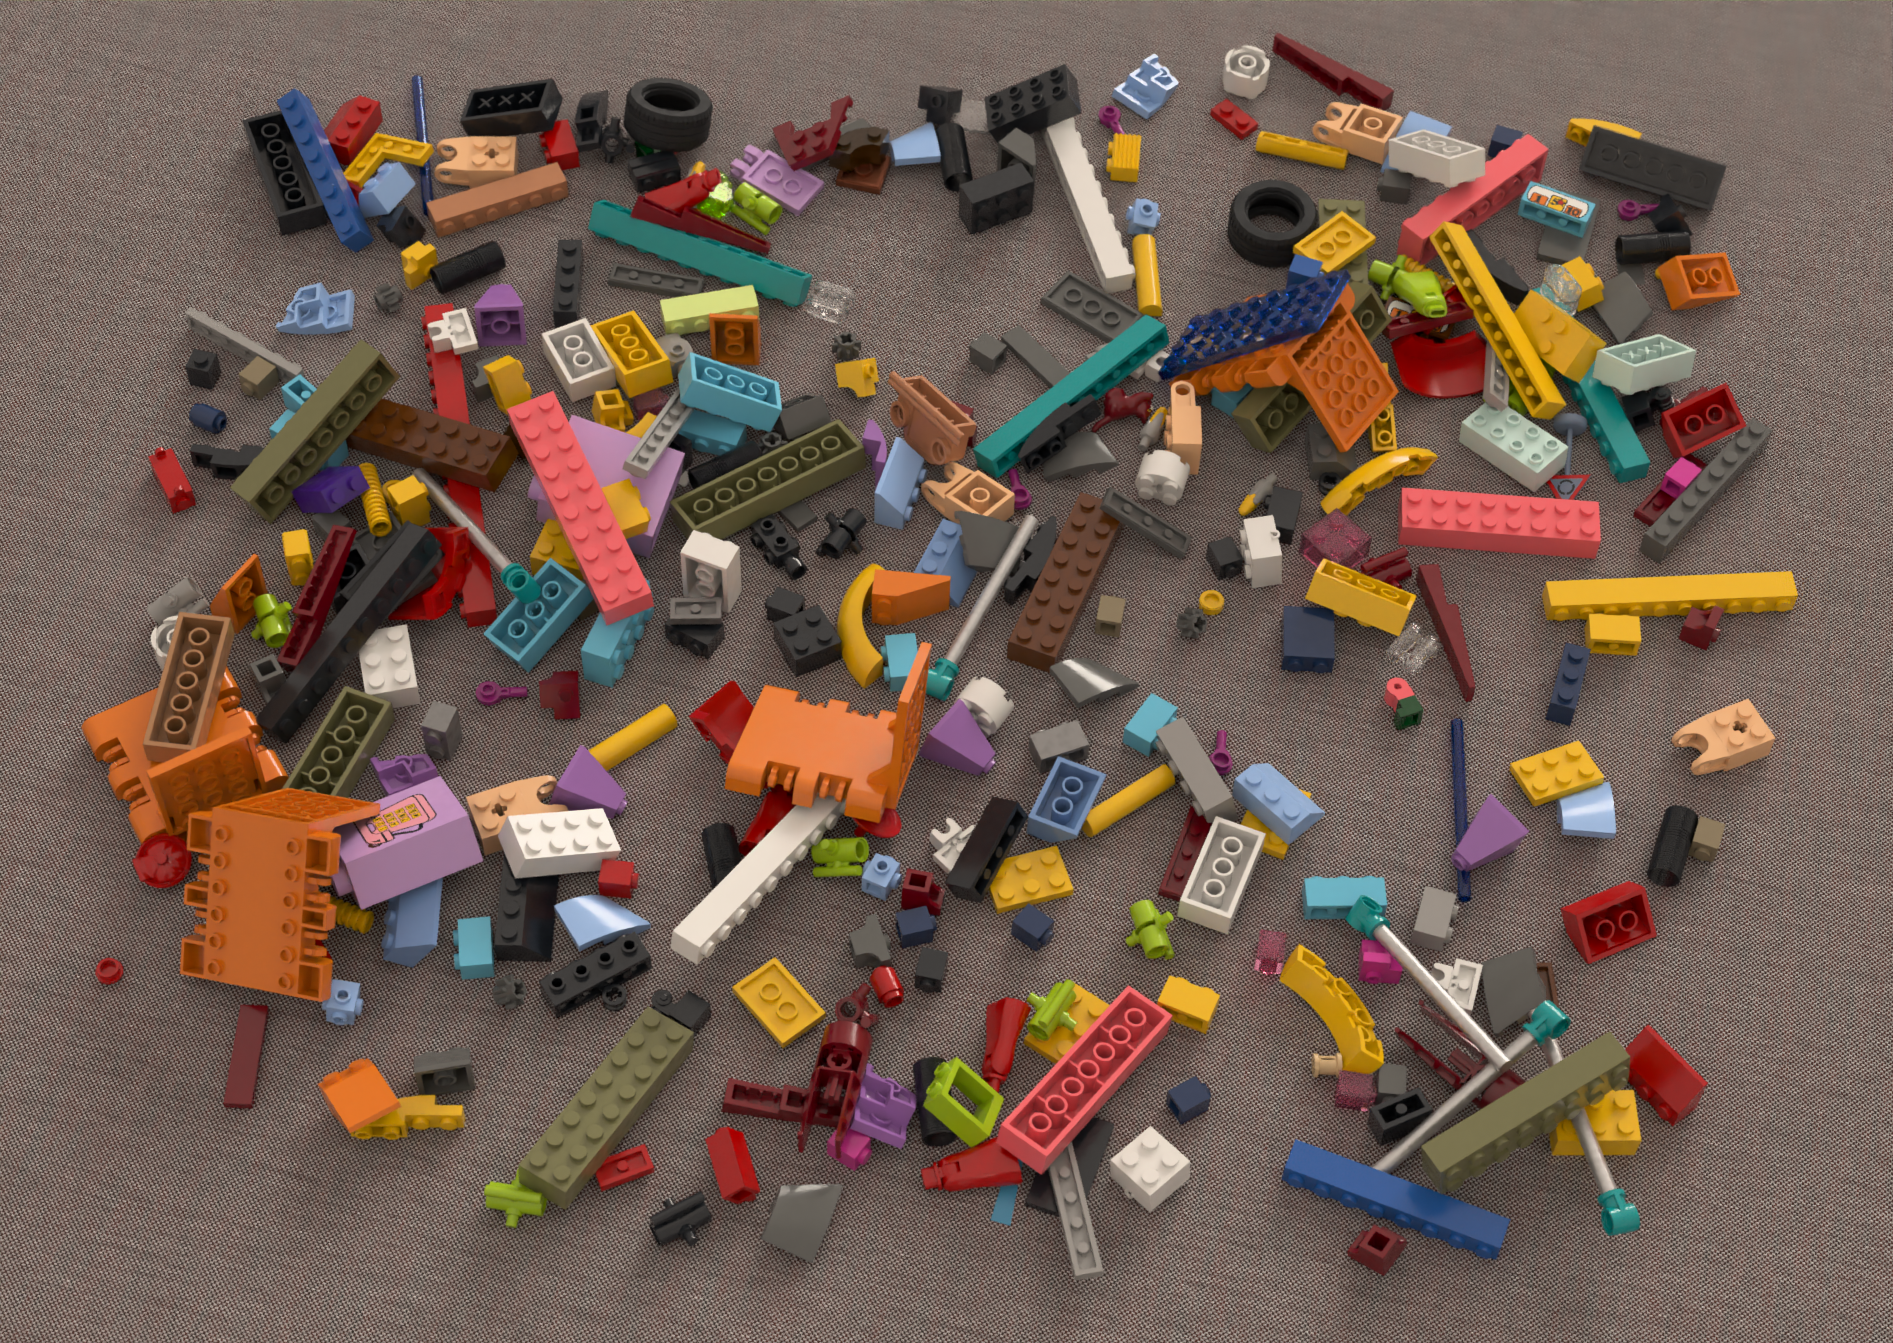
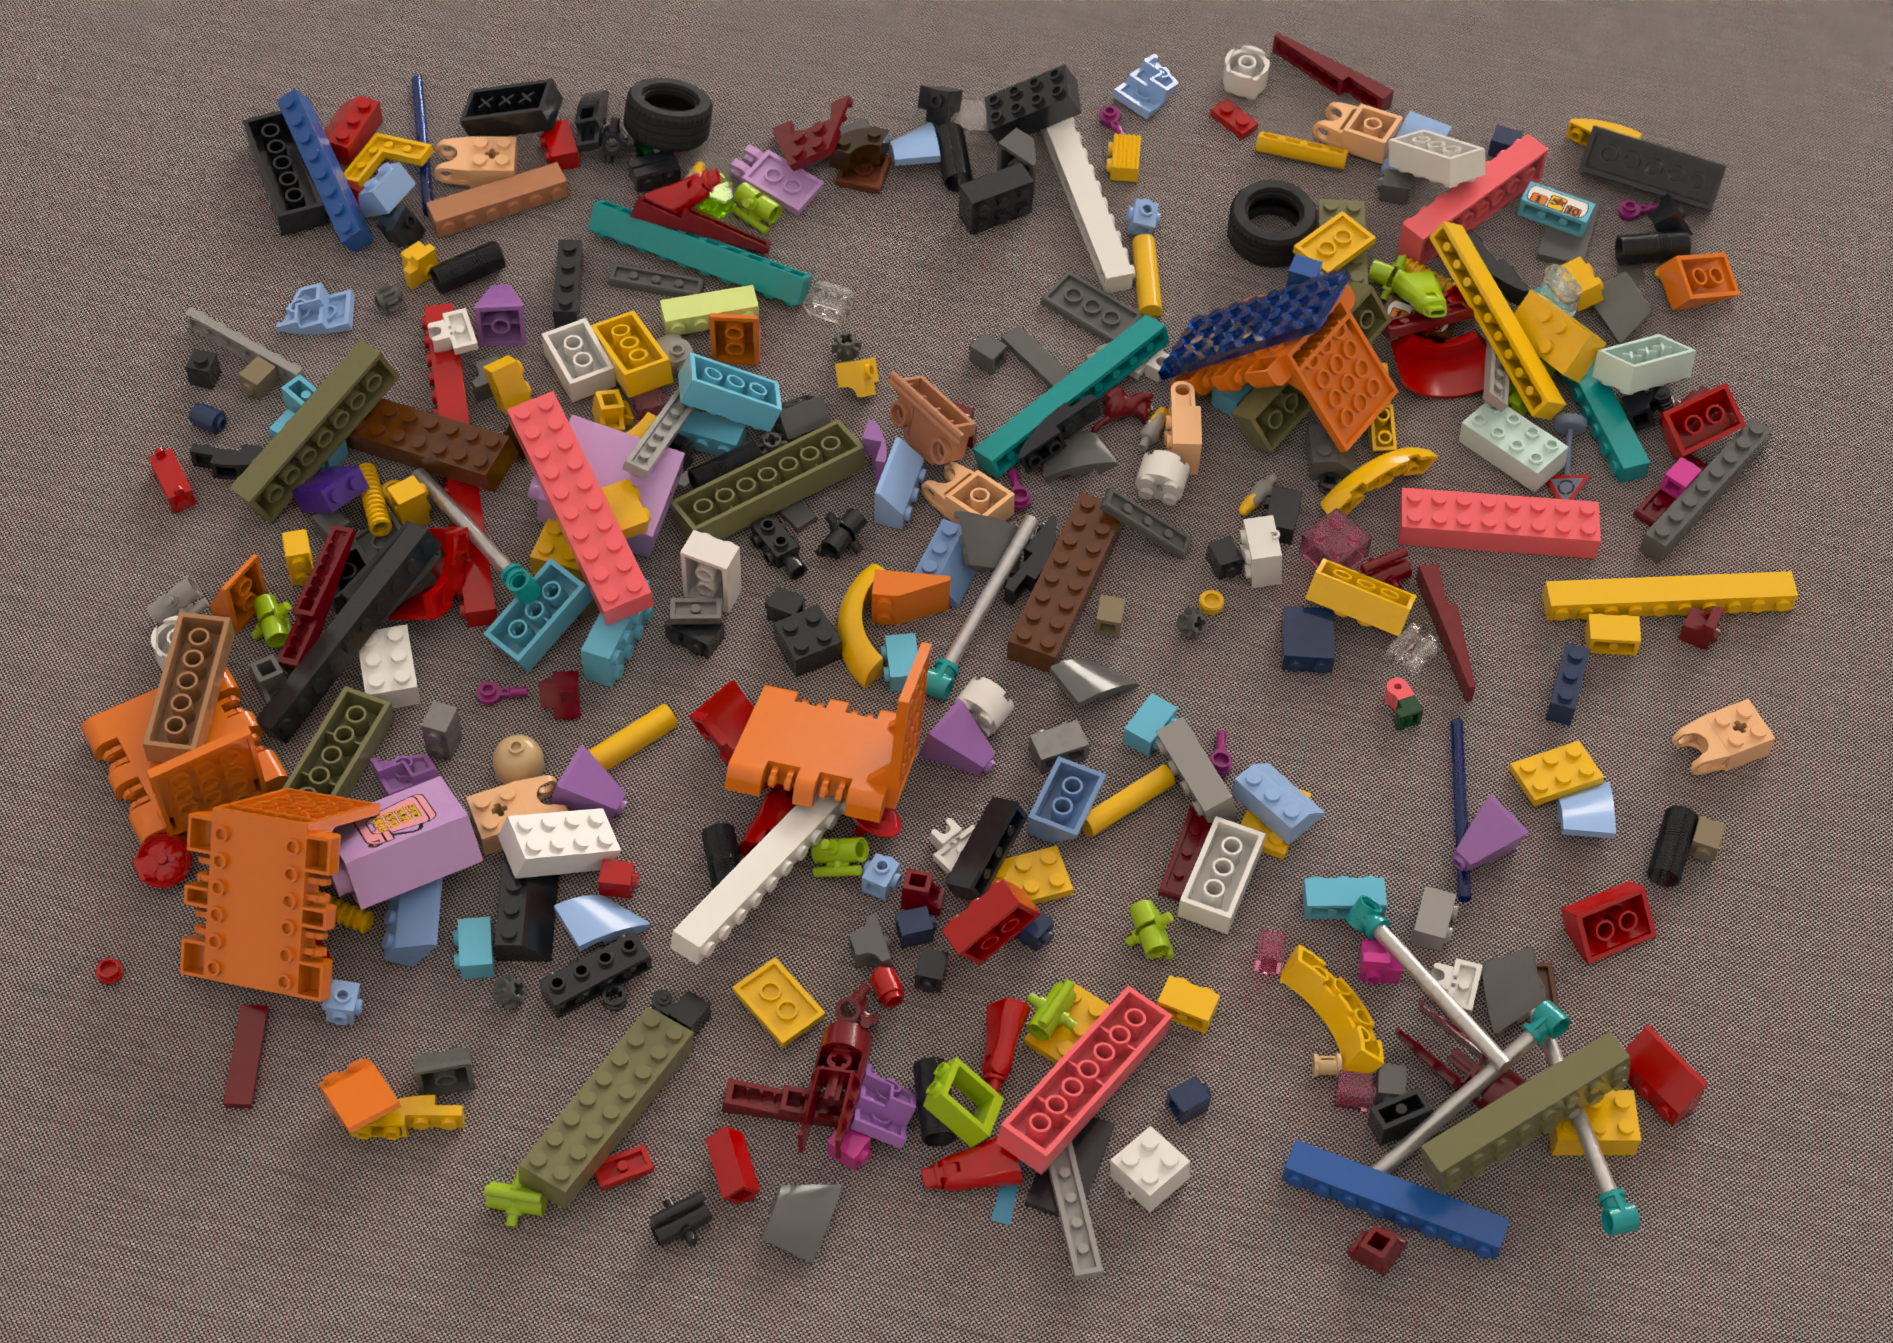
(517, 759): none -> tan cylinder
(990, 921): none -> red brick

